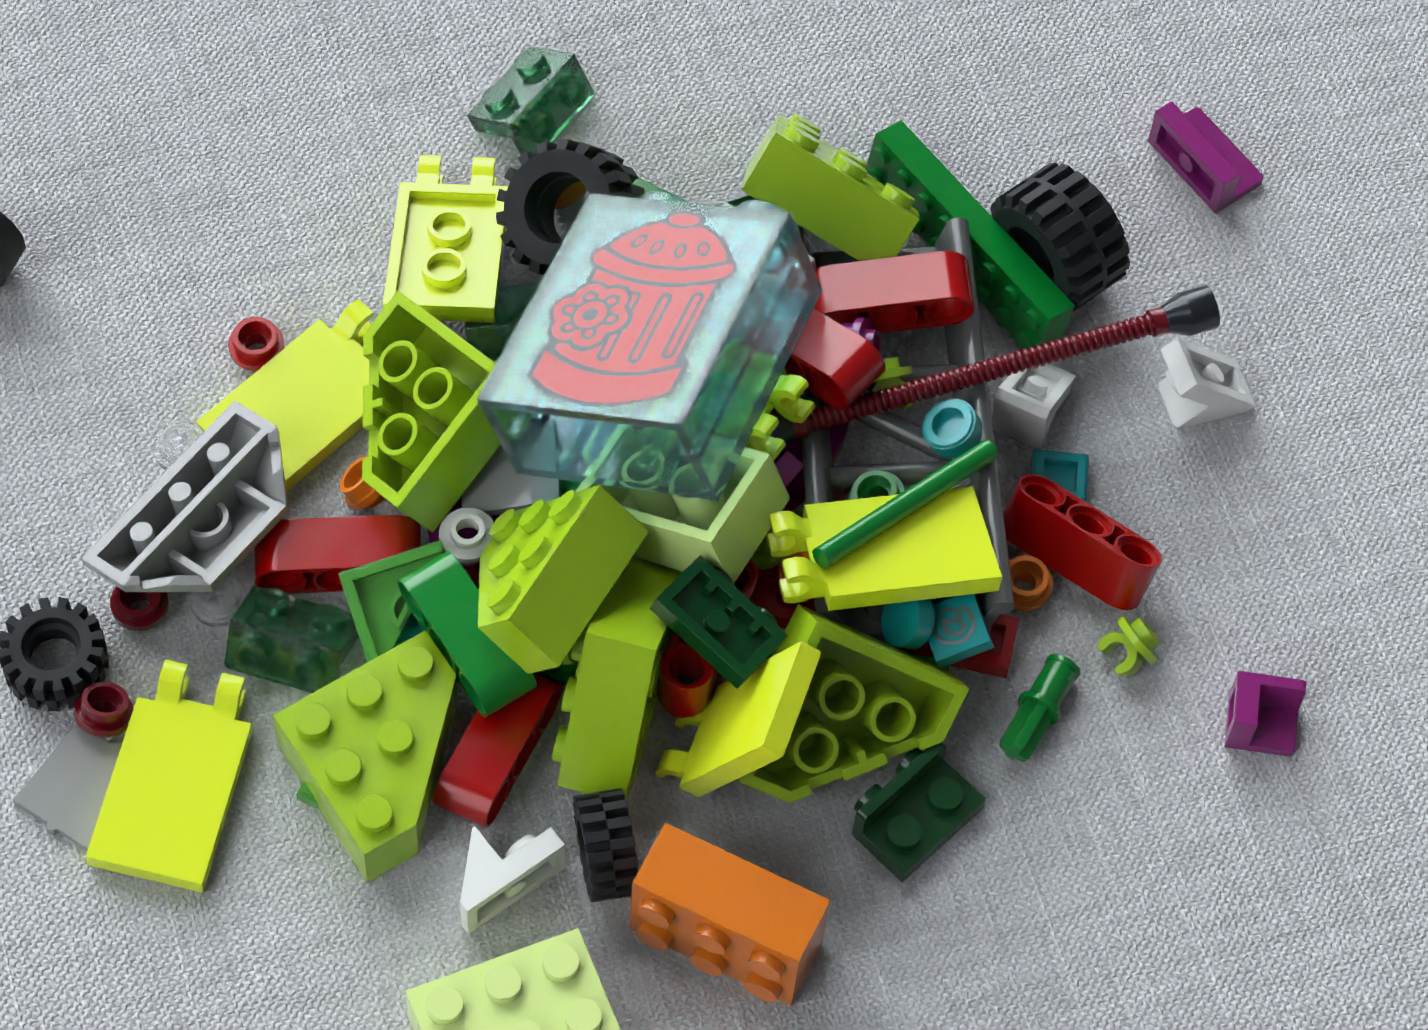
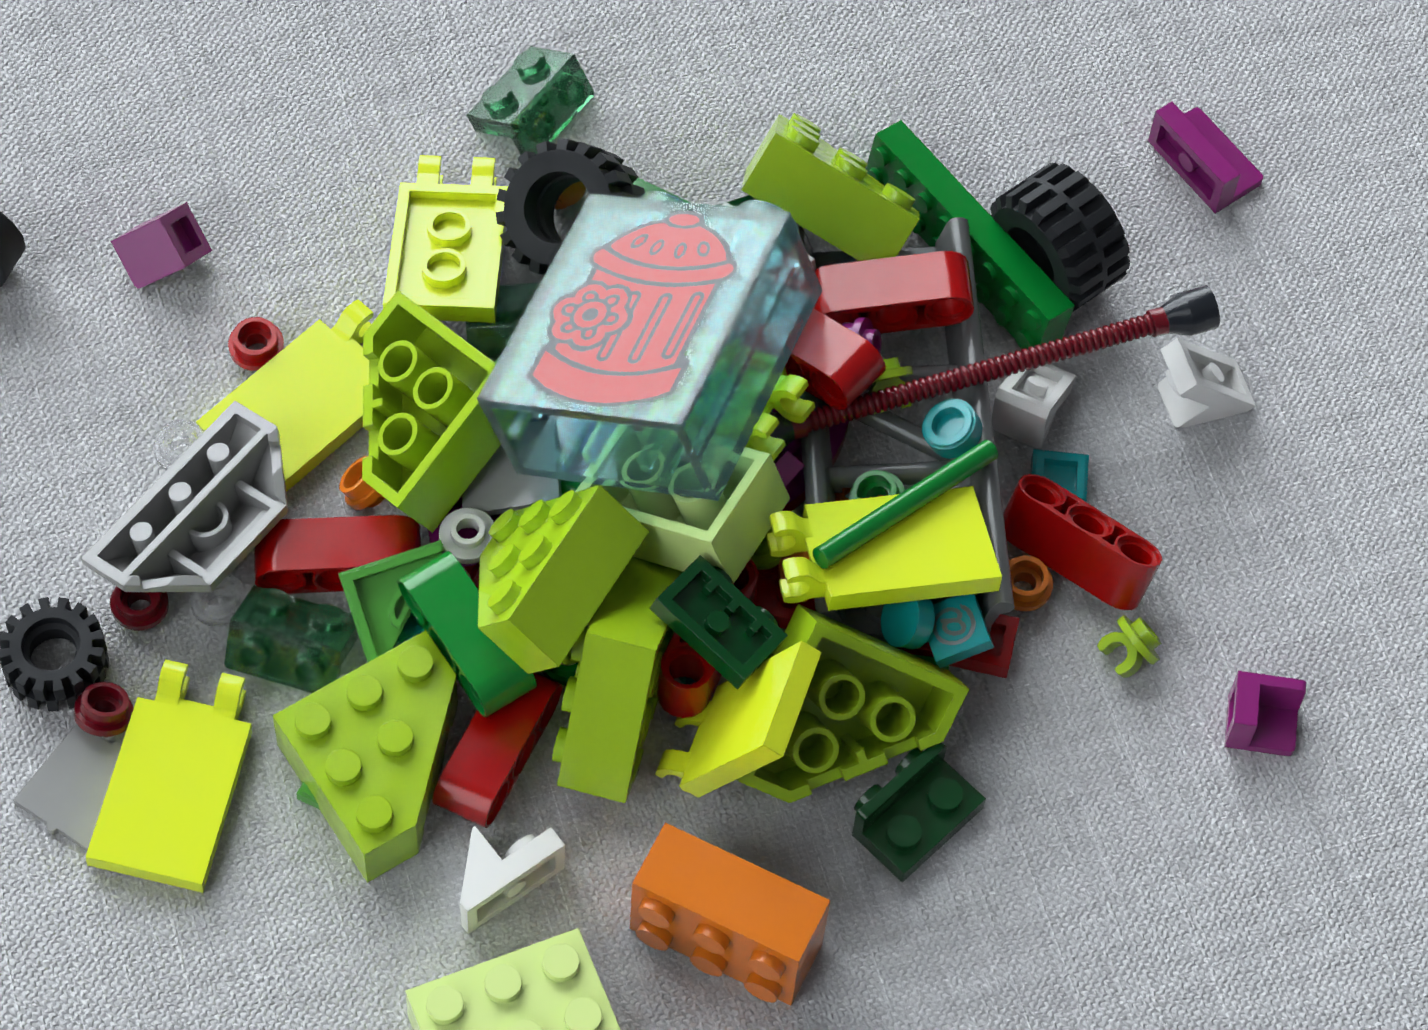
(161, 246): none -> magenta panel
(605, 844): black tyre -> none
(1039, 707): green axle -> none

